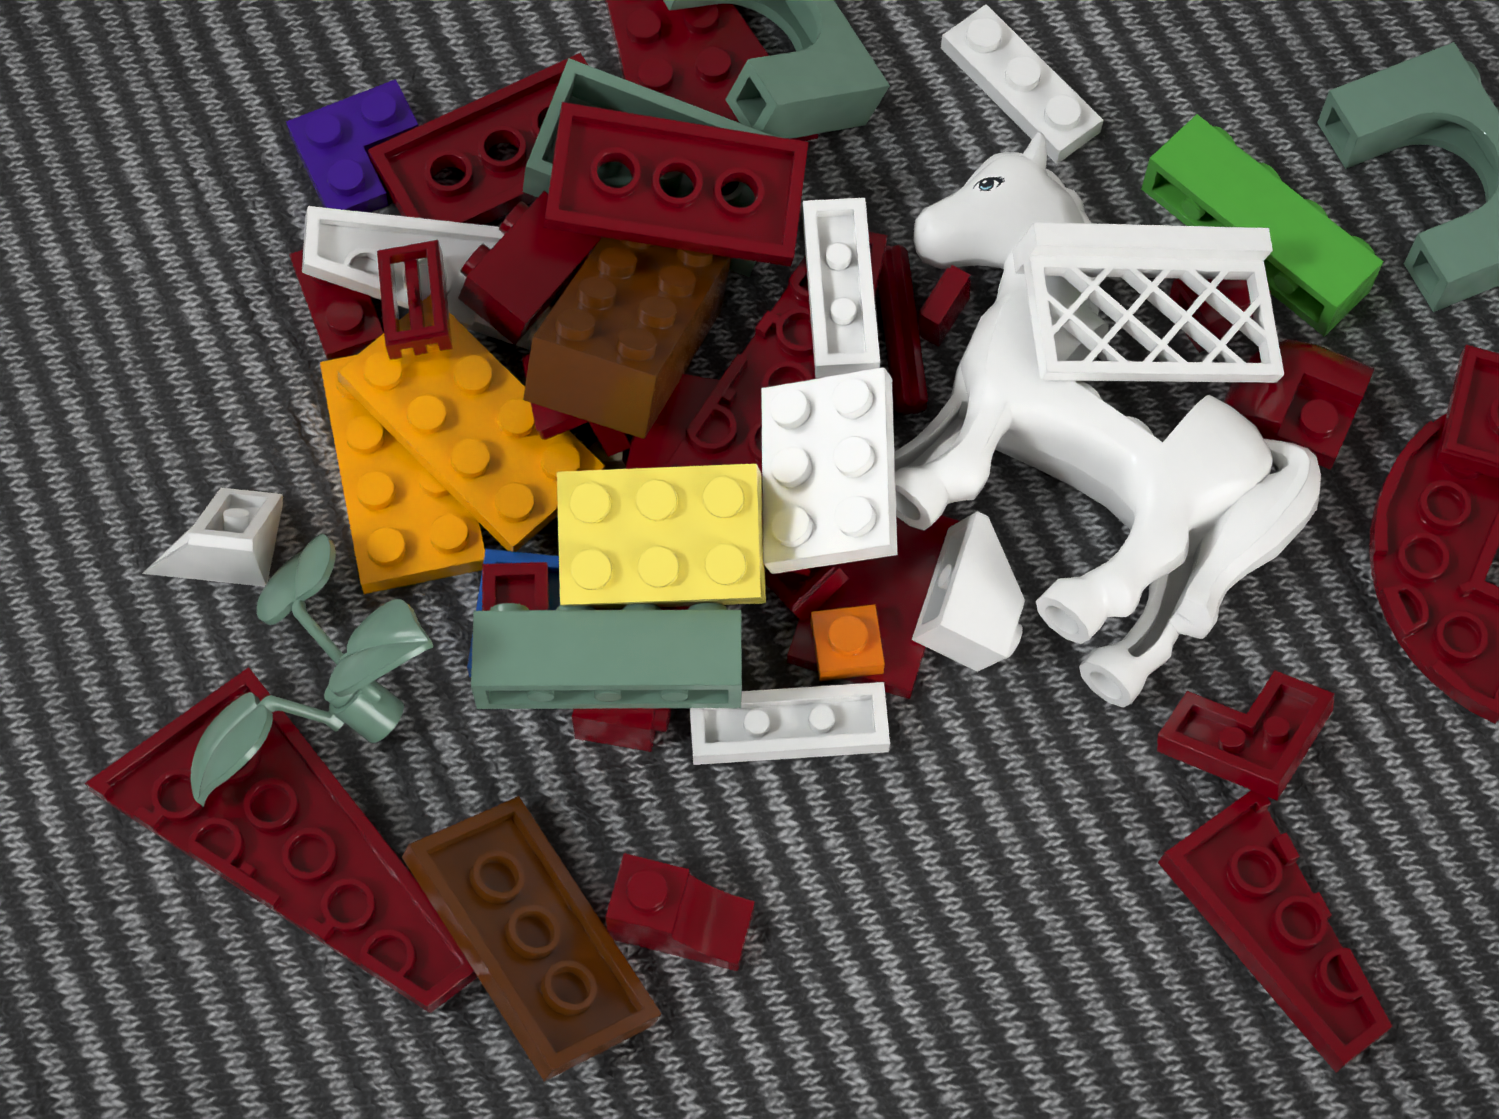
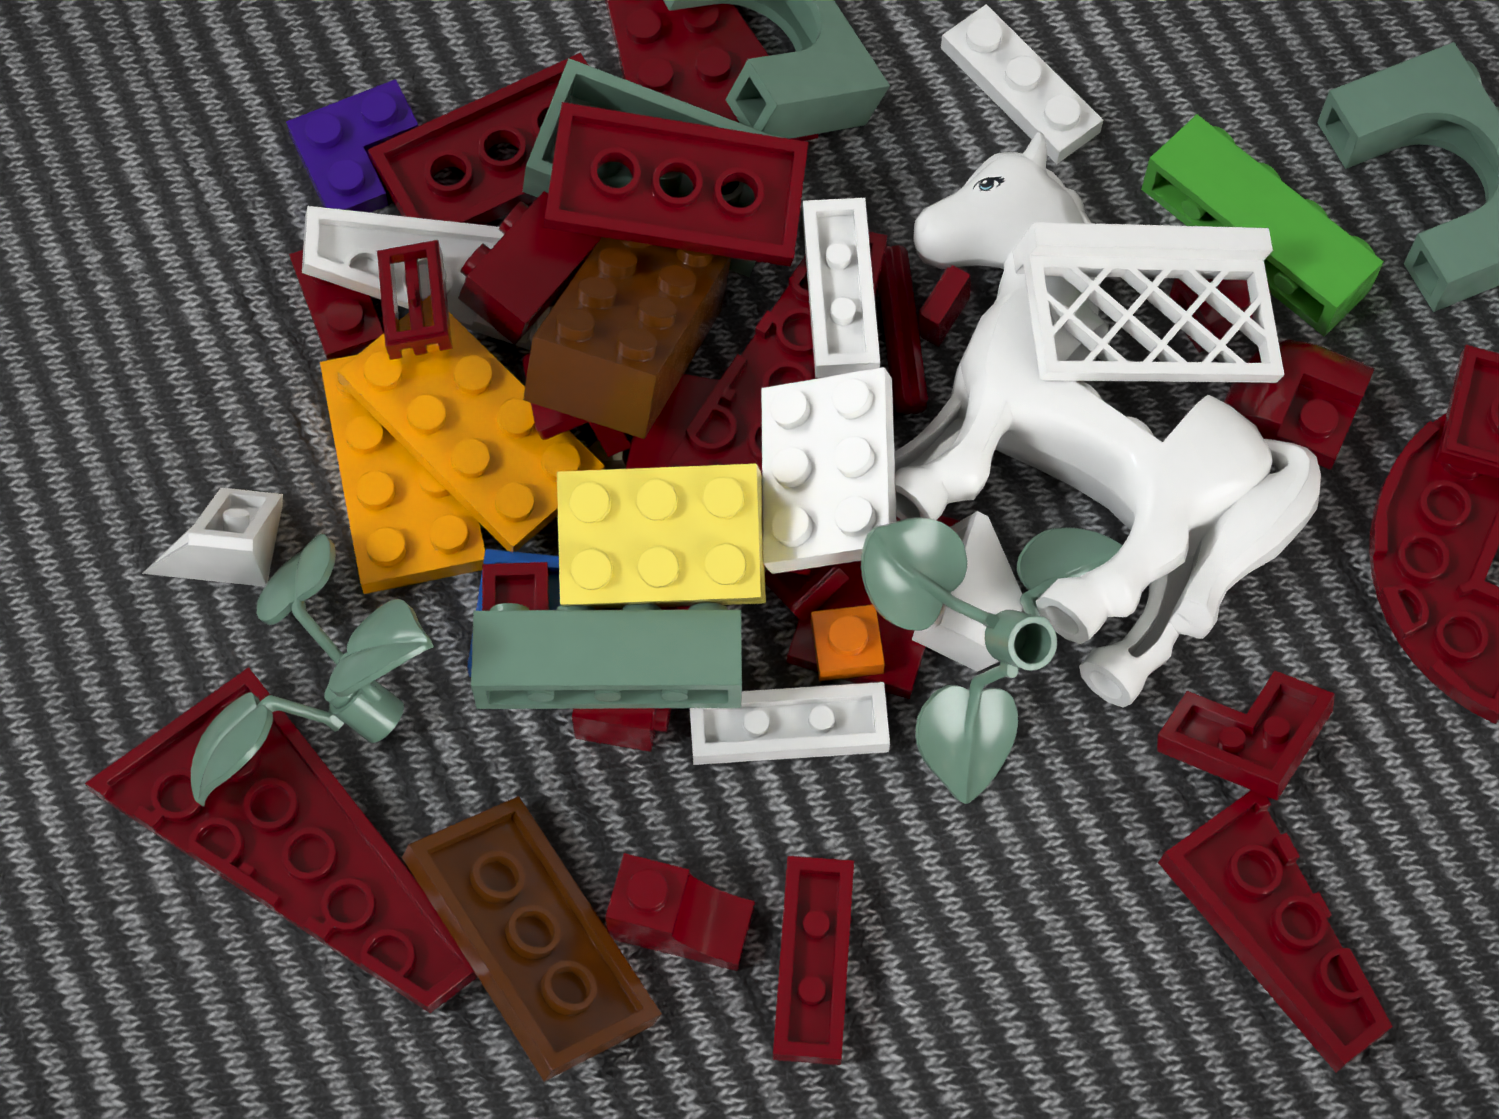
(813, 960): none -> dark red plate
(908, 578): none -> sand green plant

